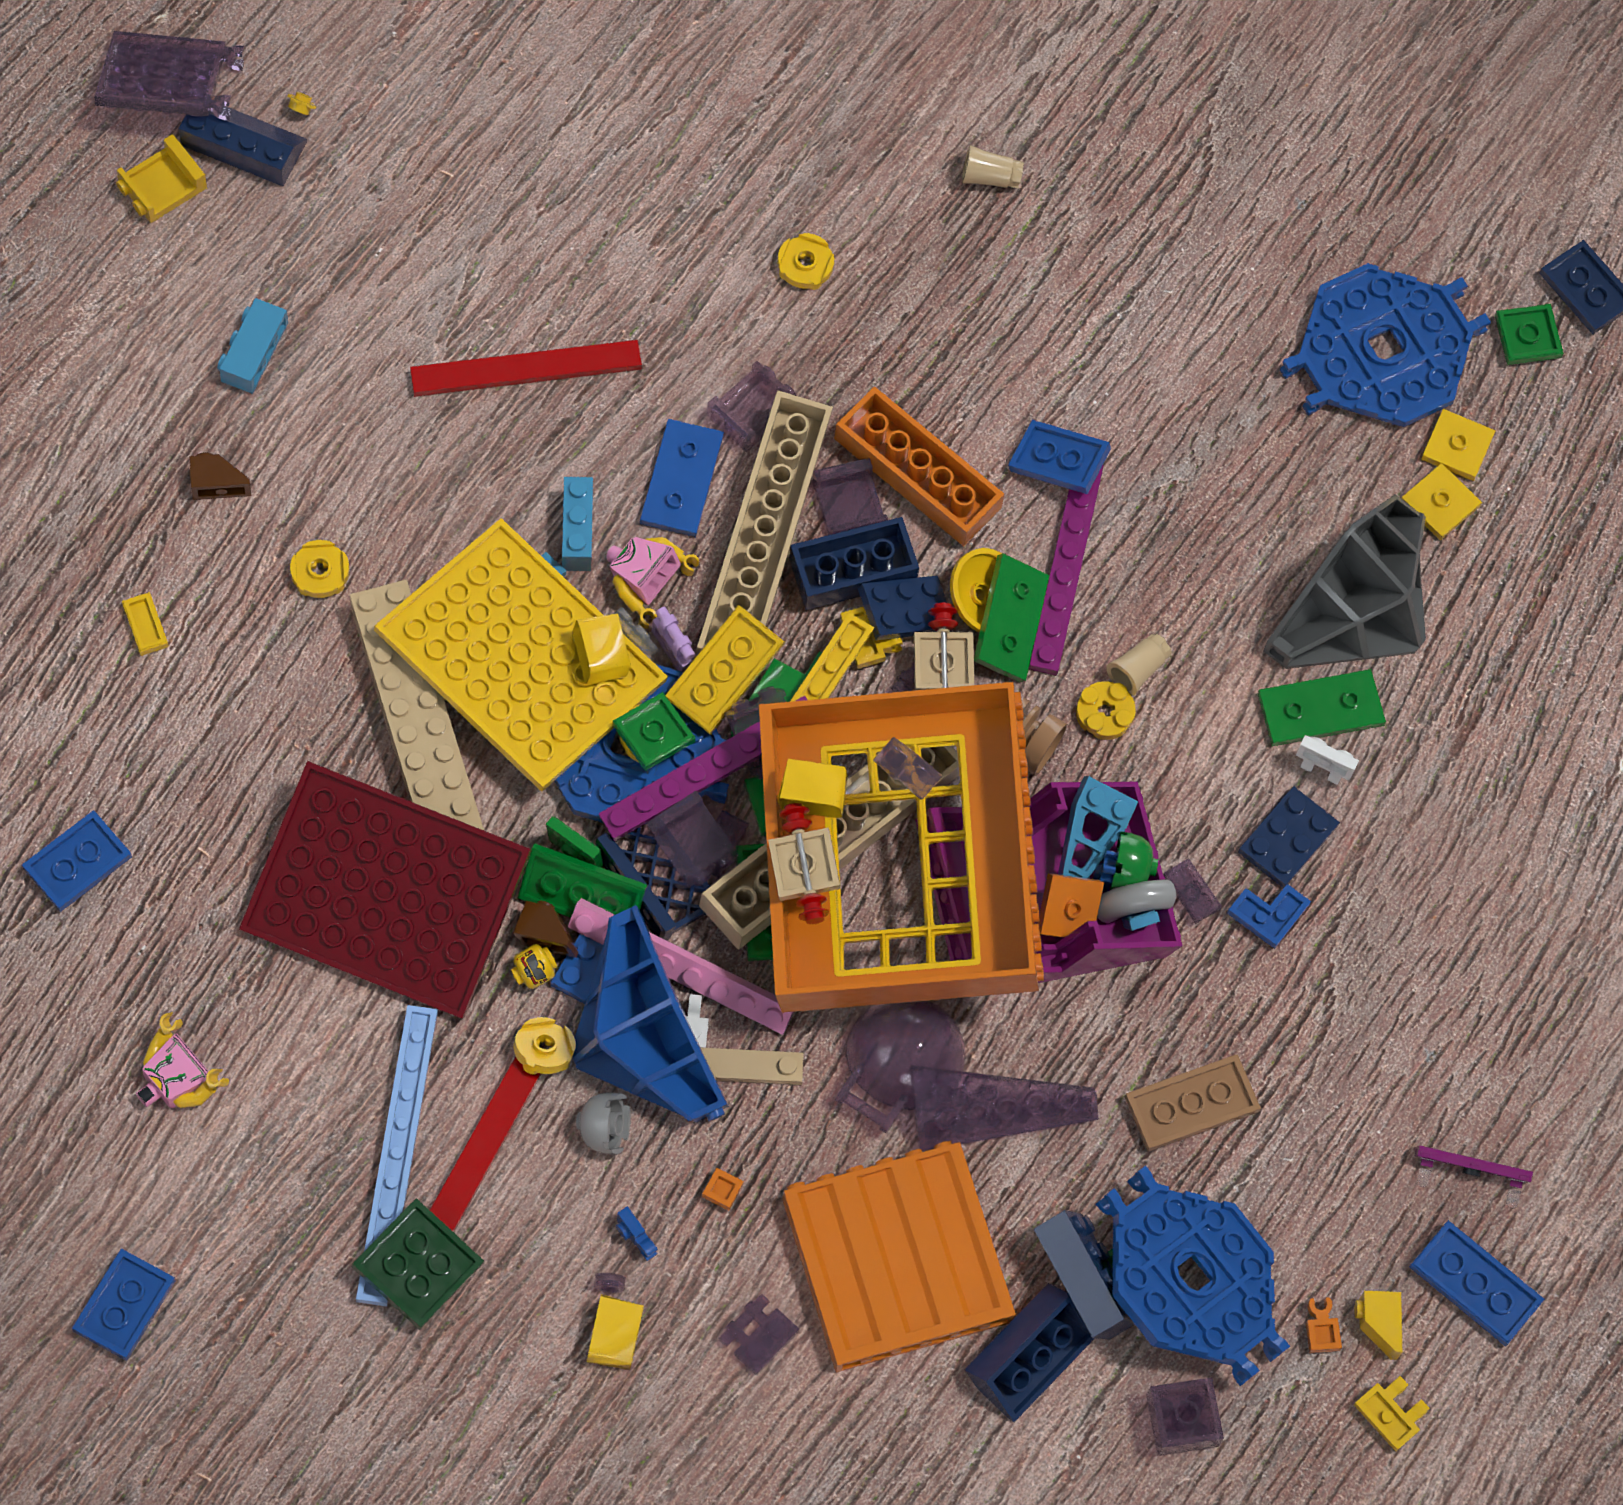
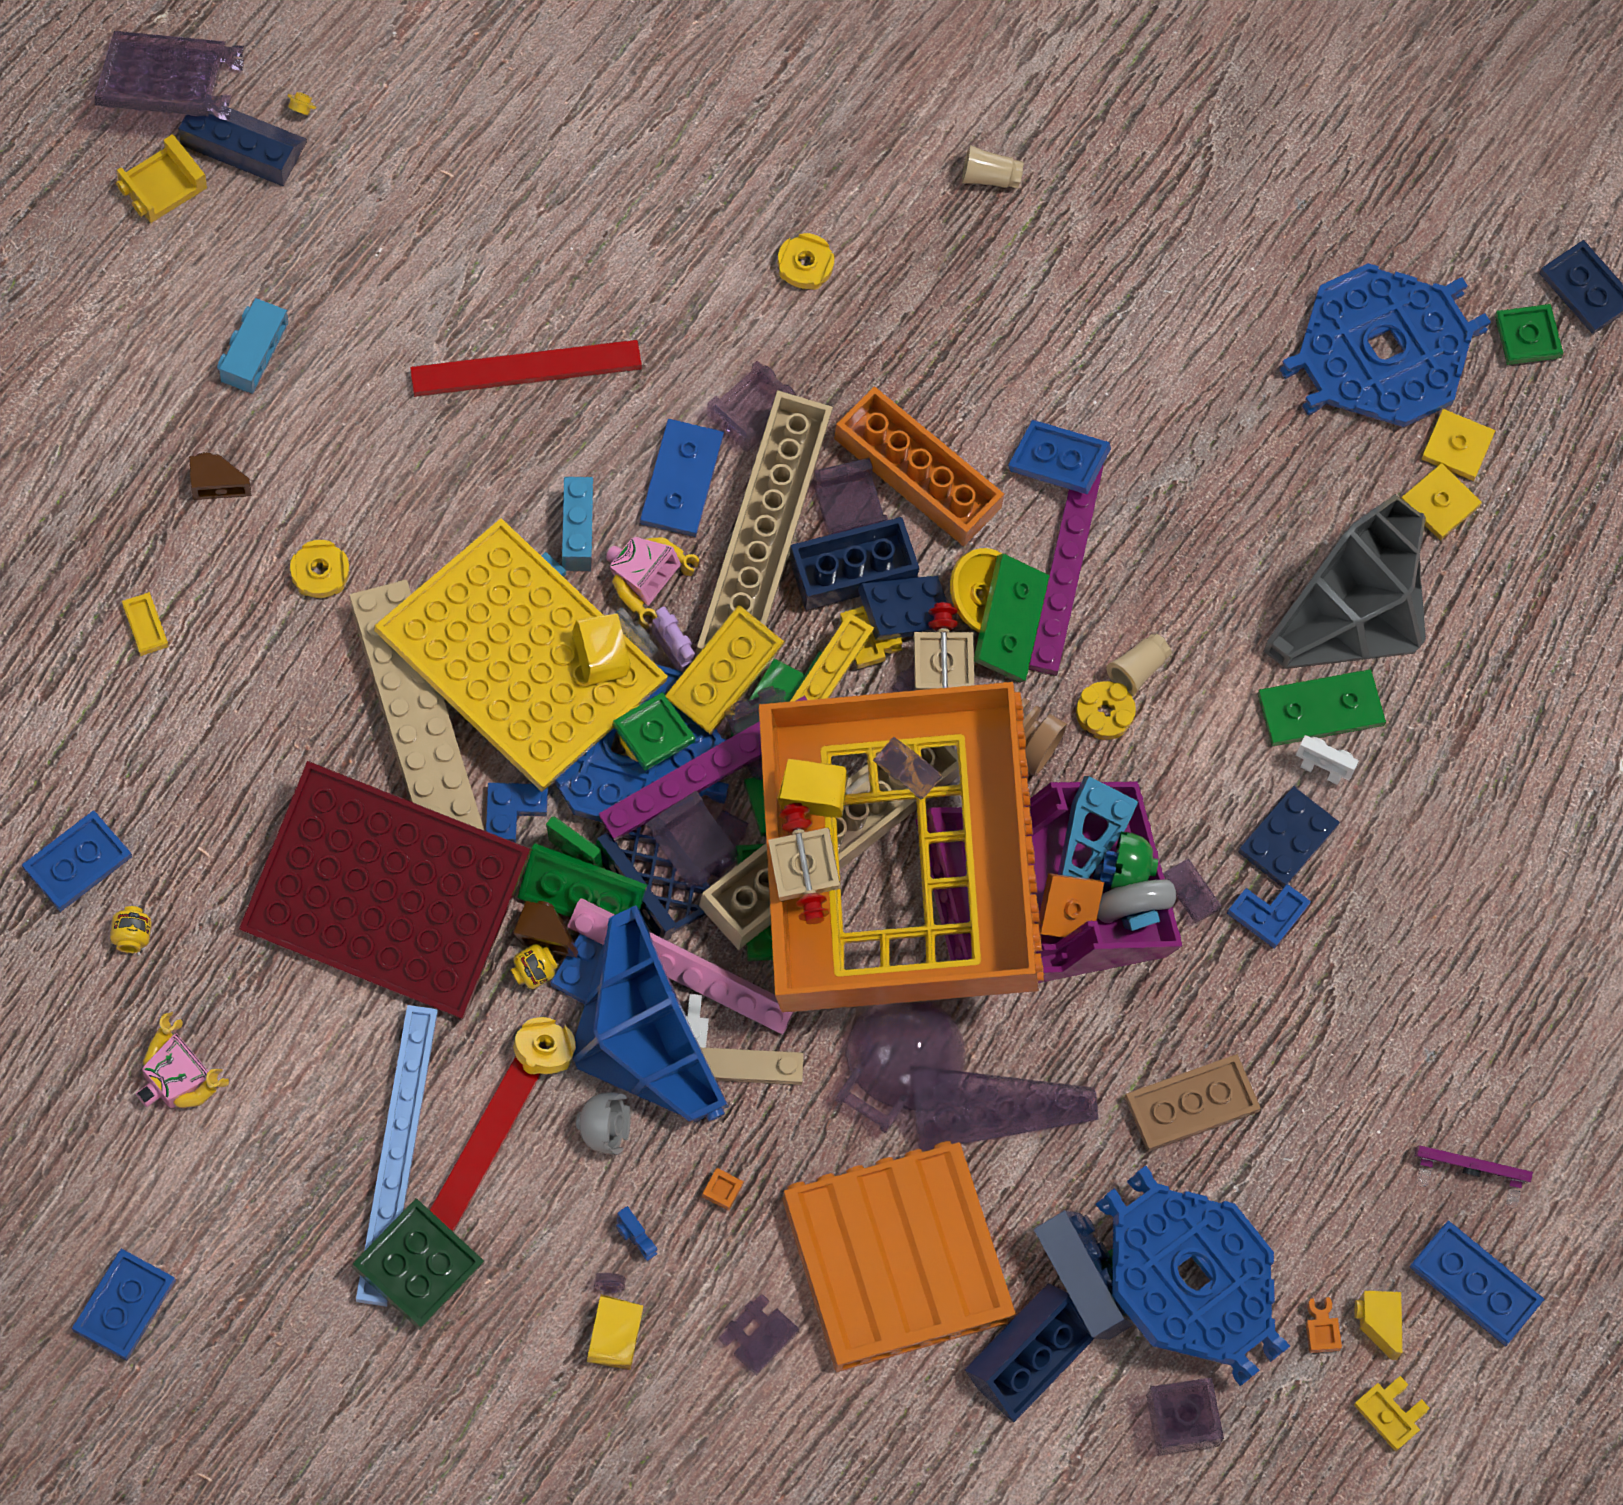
(130, 930): none -> yellow head
(509, 801): none -> blue plate

